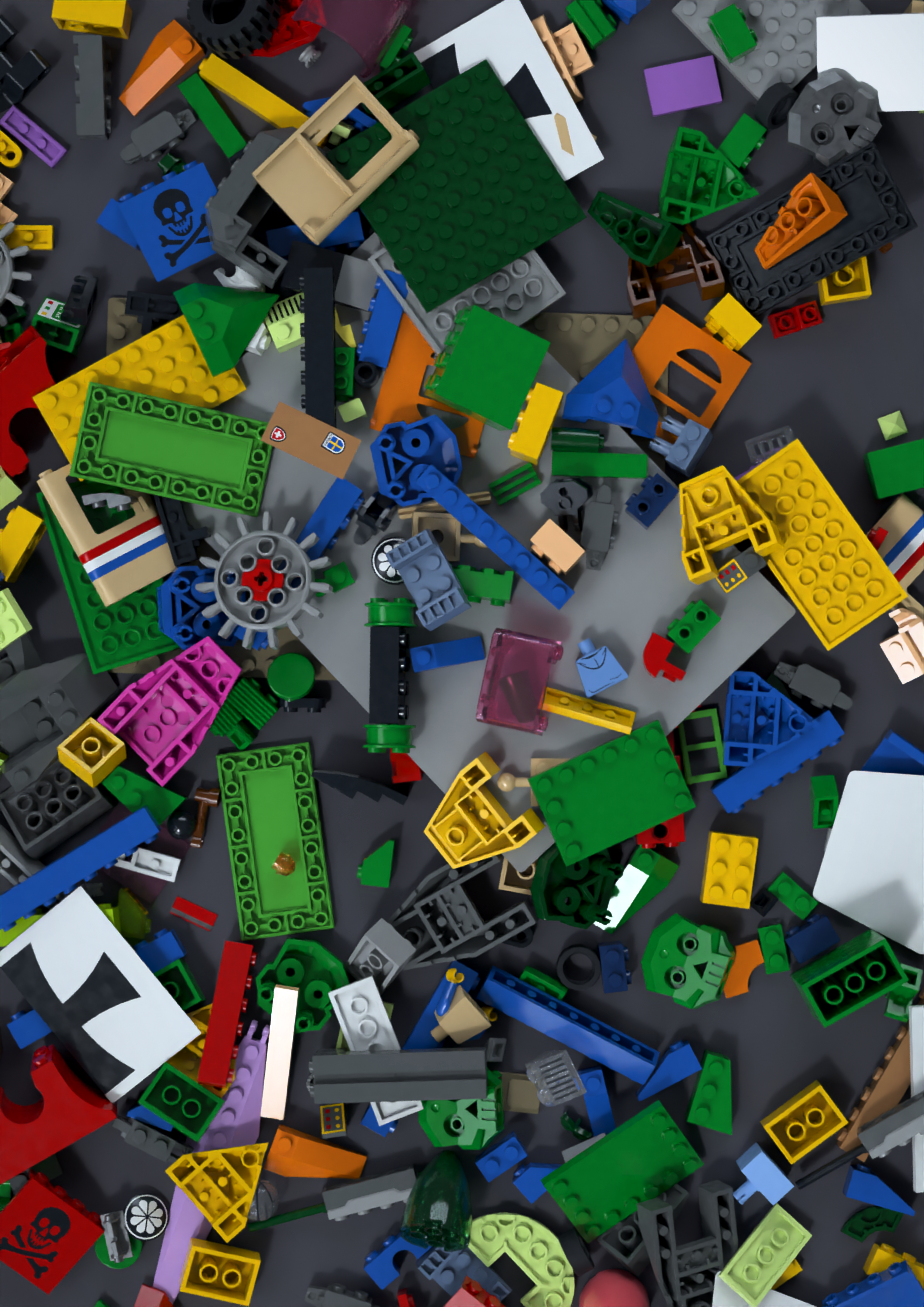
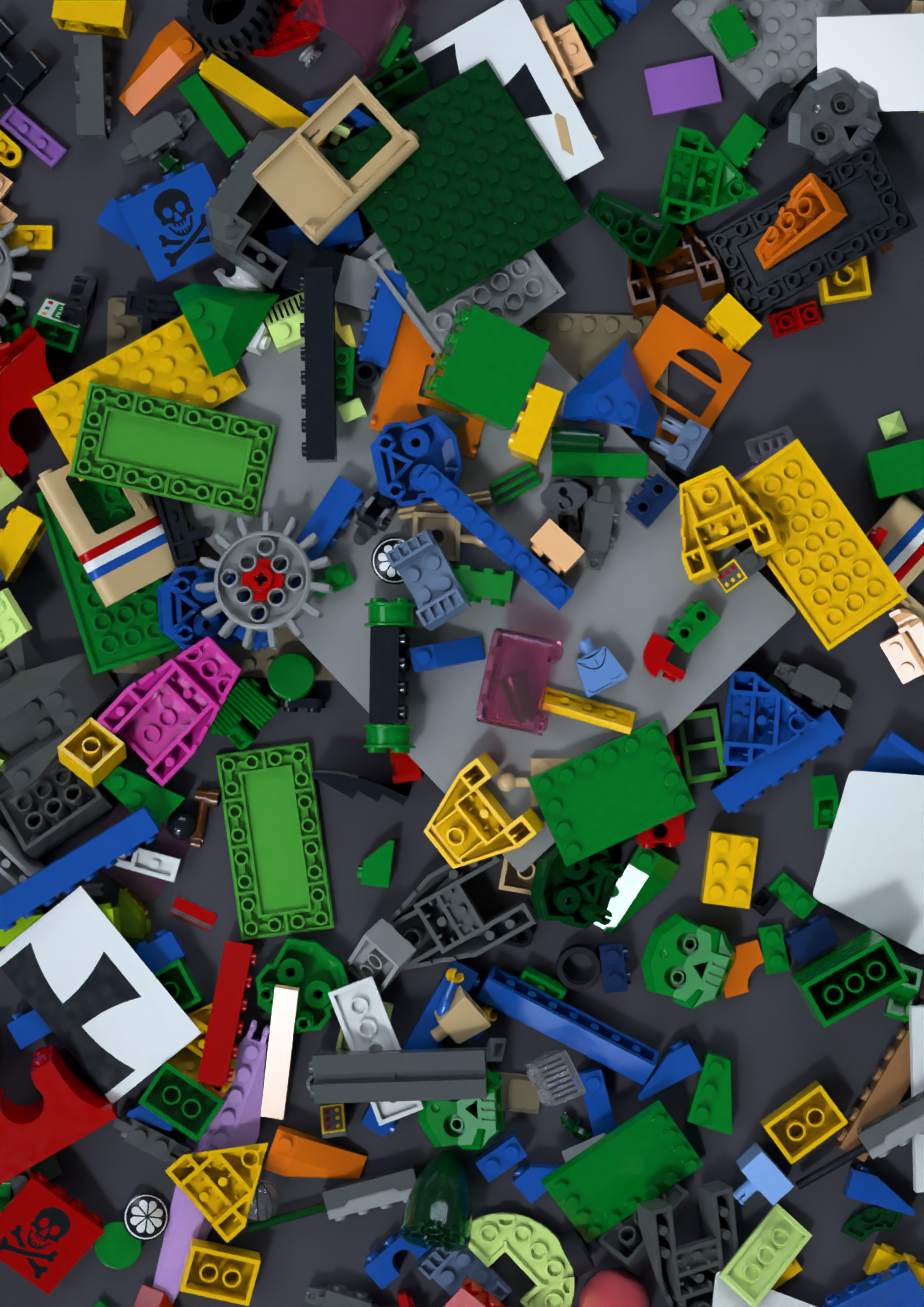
(114, 500): flat silver slope -> none
(116, 1236): flat silver hinge -> none
(284, 864): clear orange plate -> none
(311, 440): medium nougat sticker -> none

